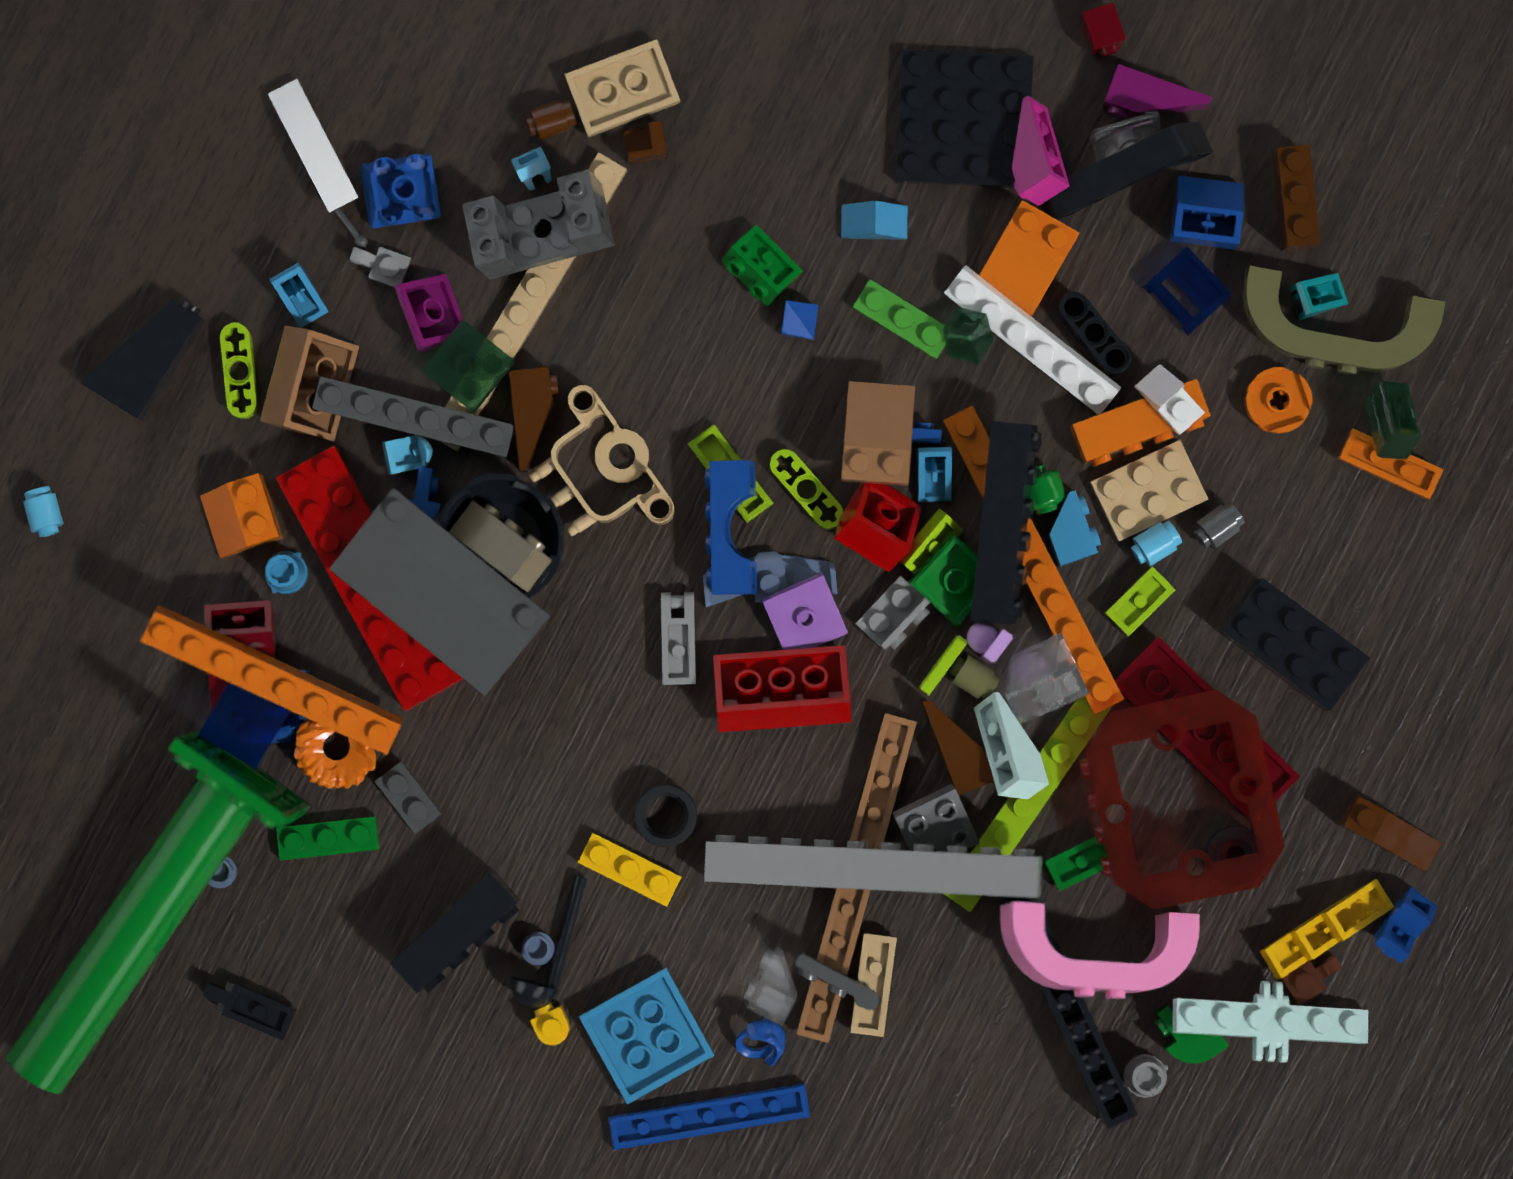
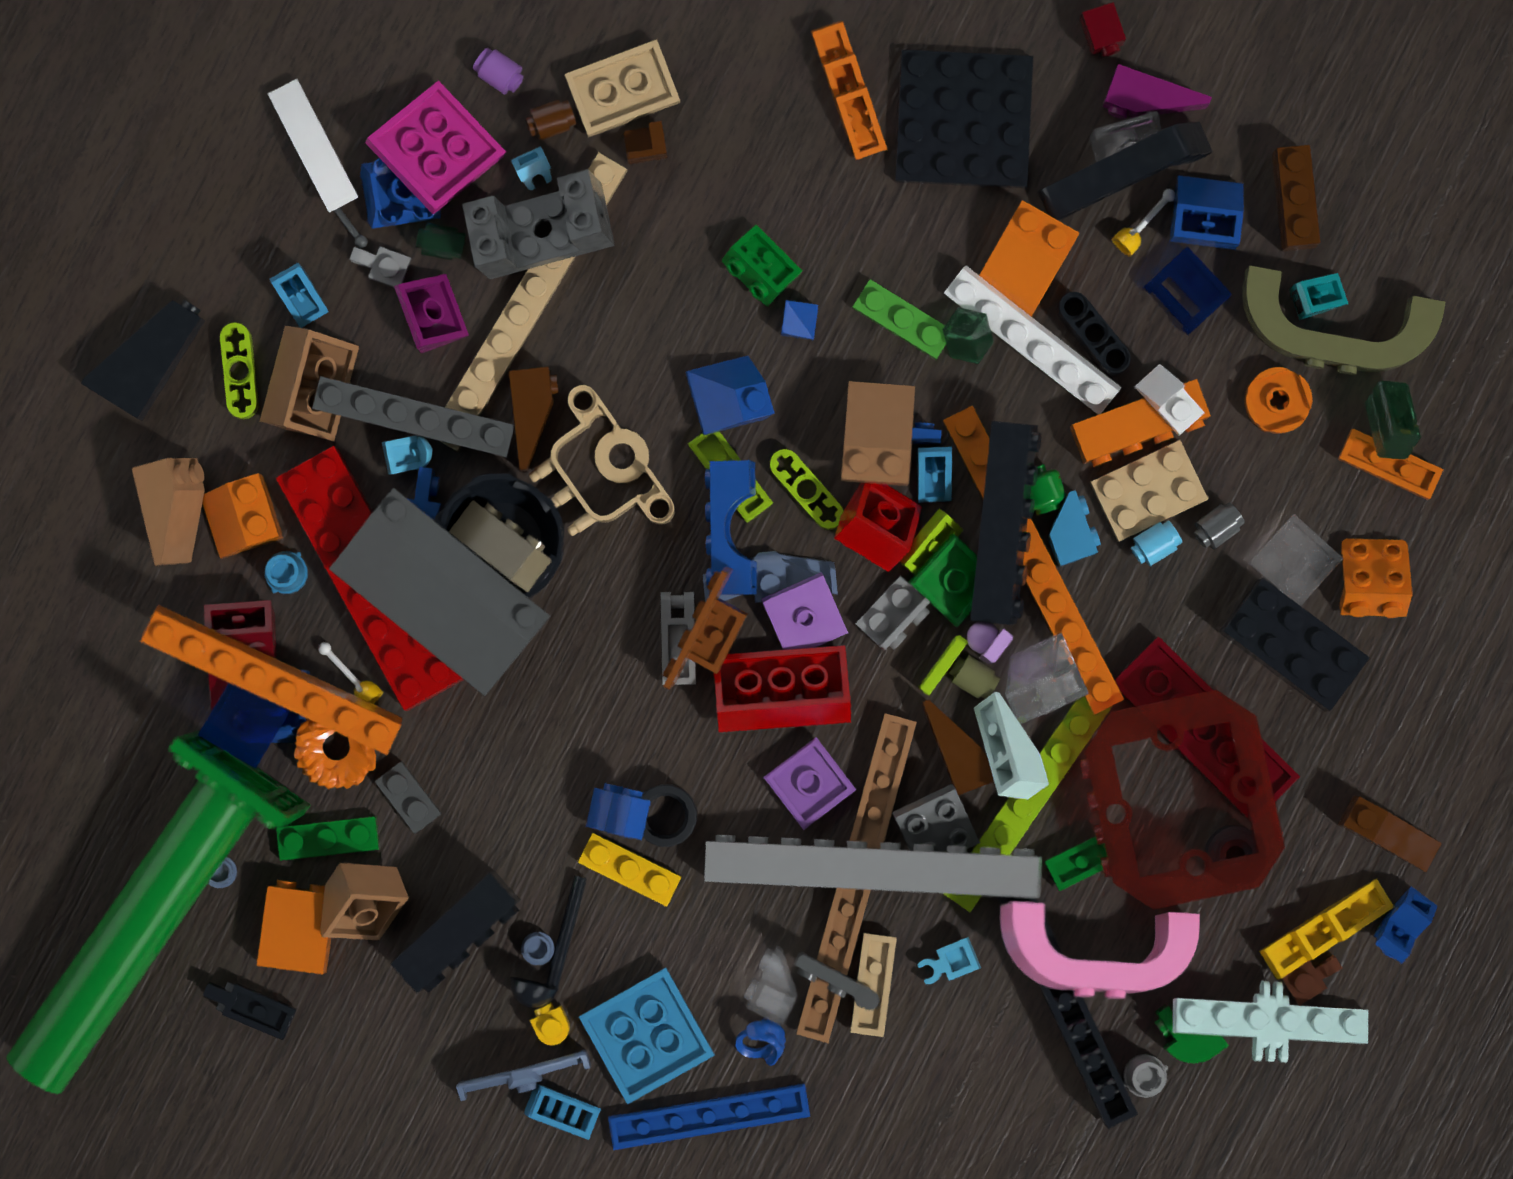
(43, 511): medium azure brick -> none
(171, 507): none -> medium nougat slope
(292, 929): none -> orange brick
(361, 901): none -> medium nougat slope
(365, 690): none -> hinge
(435, 147): none -> dark pink plate
(441, 241): none -> clear green brick
(468, 366): clear green plate -> none
(498, 70): none -> medium lavender brick
(523, 1078): none -> sand blue plate
(535, 1101): none -> dark azure slope
(618, 811): none -> blue brick
(712, 633): none -> dark orange bracket
(729, 395): none -> blue slope
(809, 783): none -> medium lavender plate
(848, 90): none -> orange slope
(874, 221): dark azure slope -> none
(954, 960): none -> medium azure plate
(1037, 158): dark pink slope -> none
(1129, 239): none -> hinge
(1139, 601): lime plate -> none
(1296, 560): none -> clear plate
(1375, 578): none -> orange bracket

